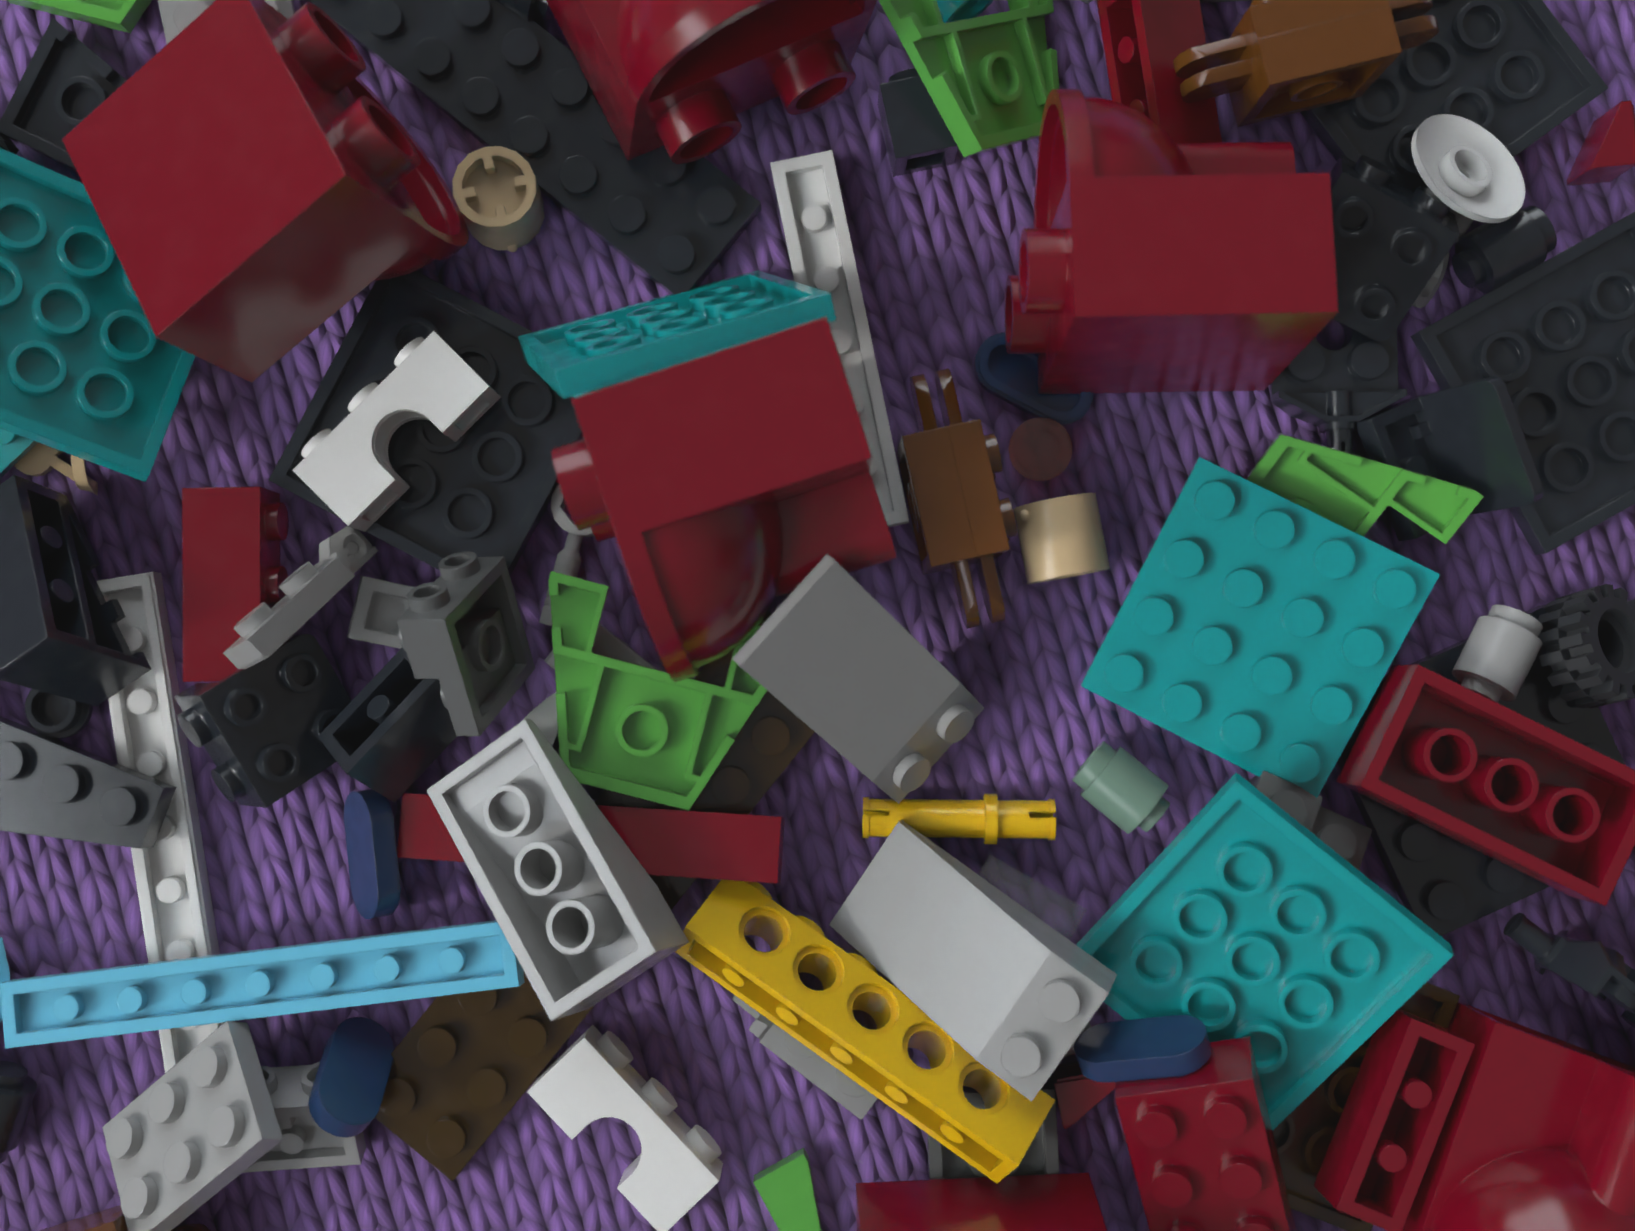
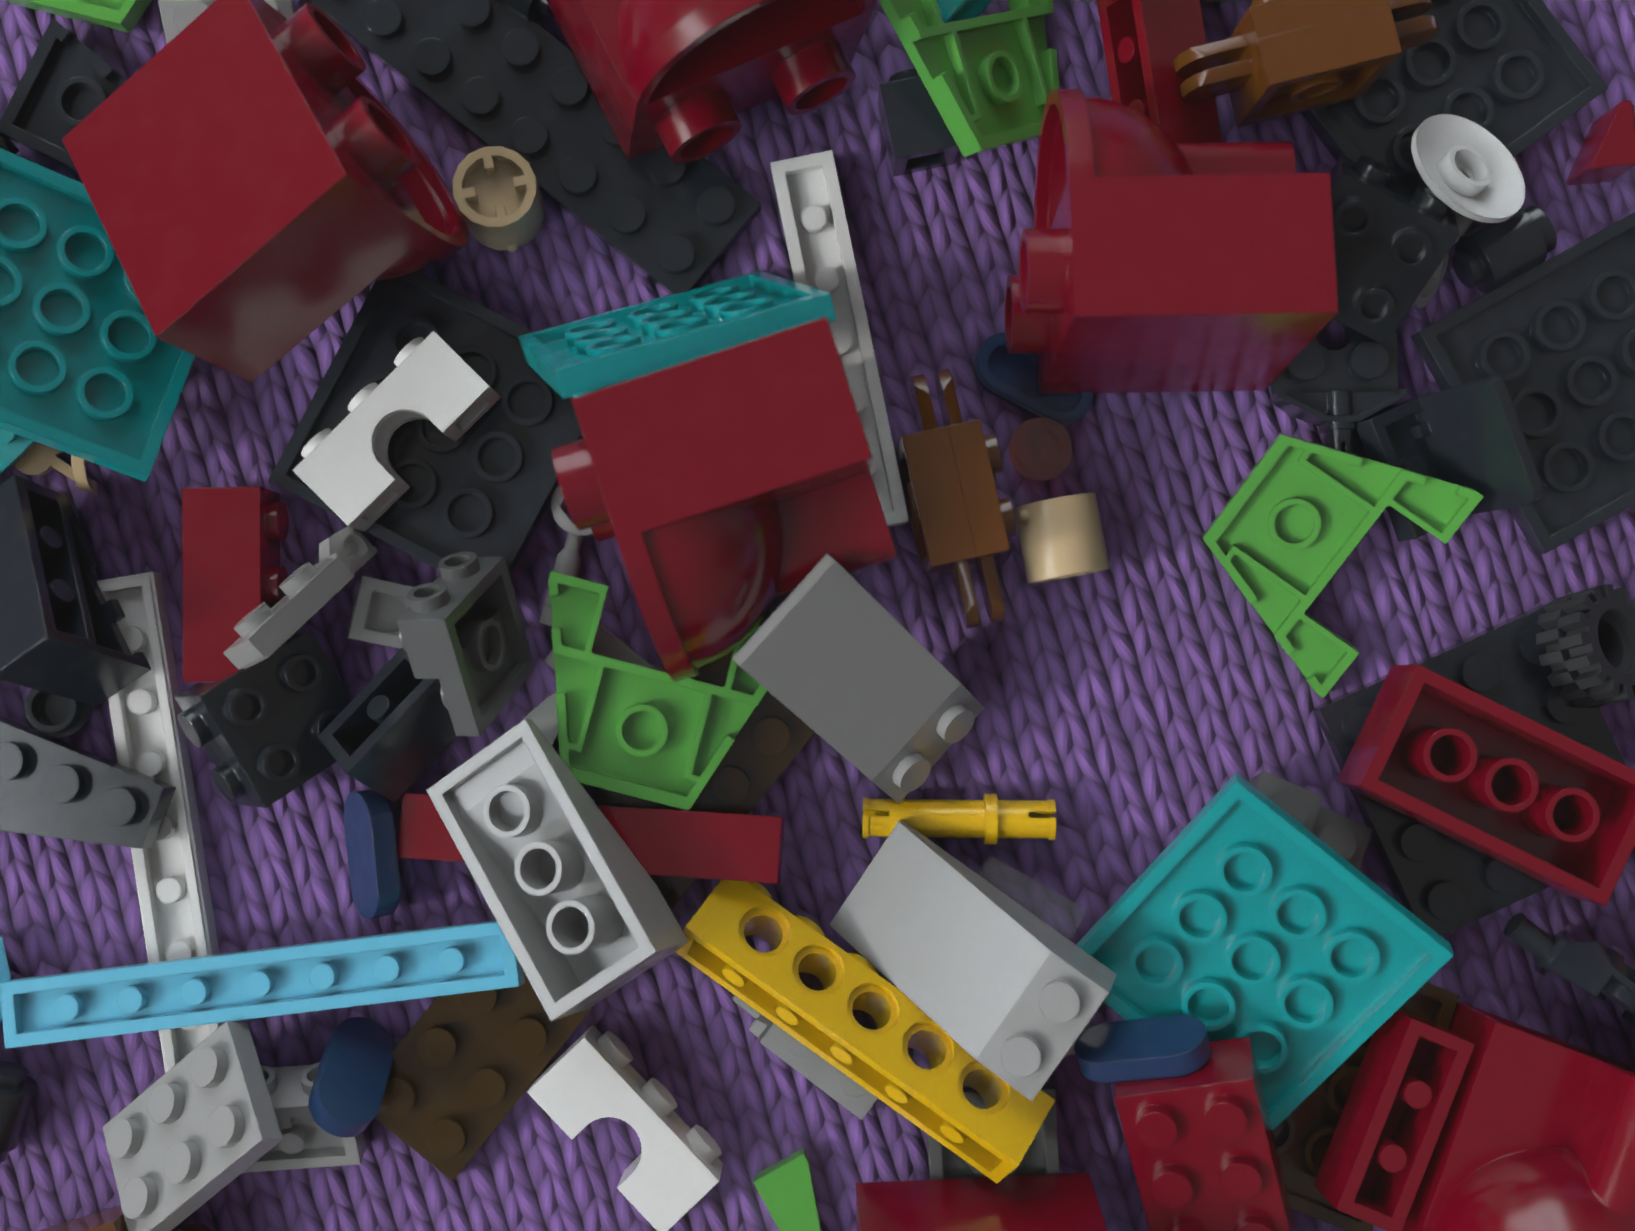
(1077, 1093): dark red slope -> none
(1122, 788): sand green brick -> none
(1258, 628): teal plate -> none
(1499, 653): light grey brick -> none

